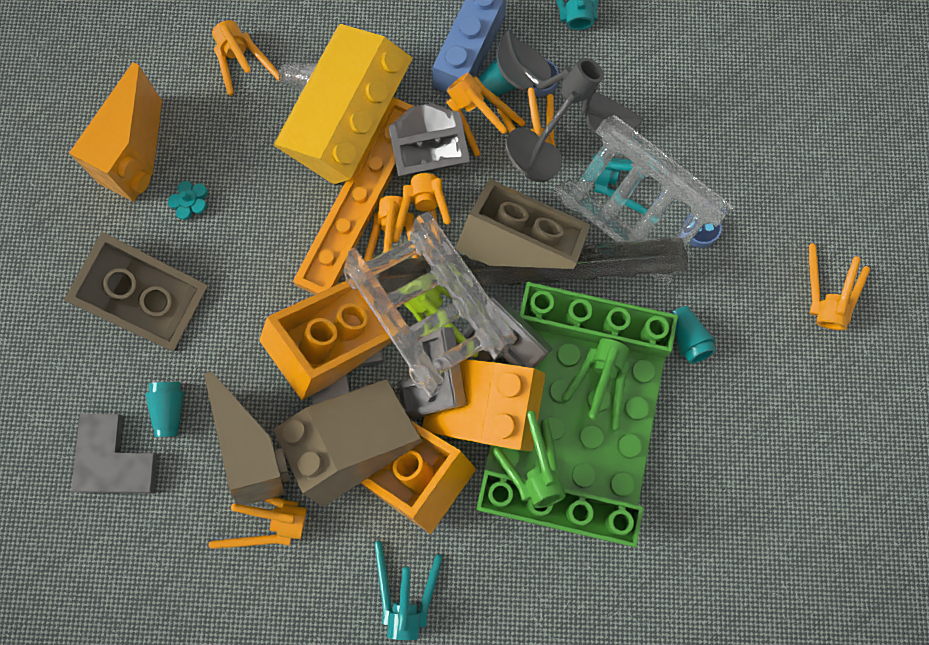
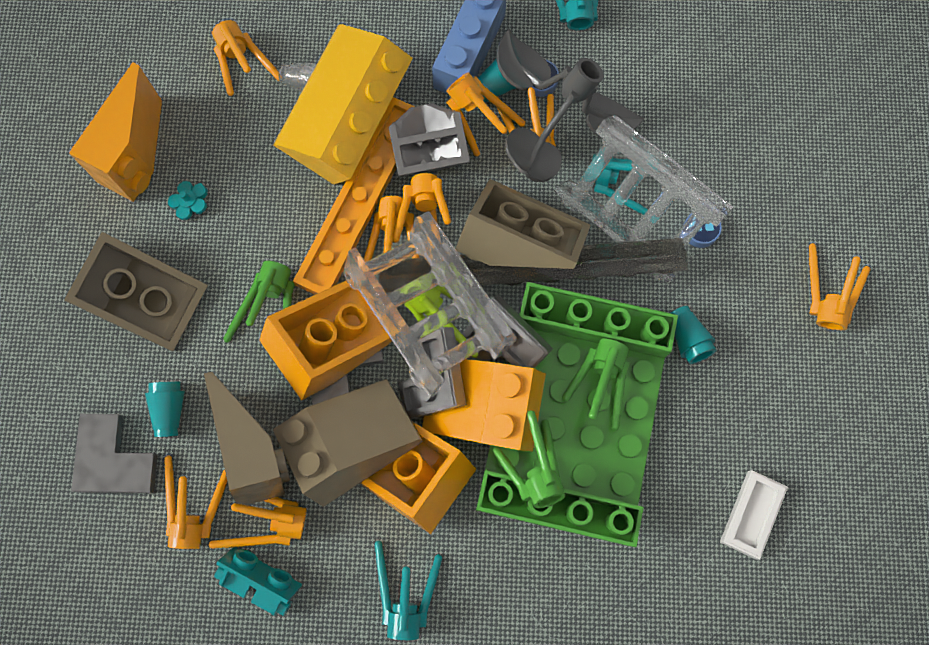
(184, 529): none -> light orange plant
(242, 569): none -> teal hinge
(267, 283): none -> bright green plant
(753, 514): none -> white tile

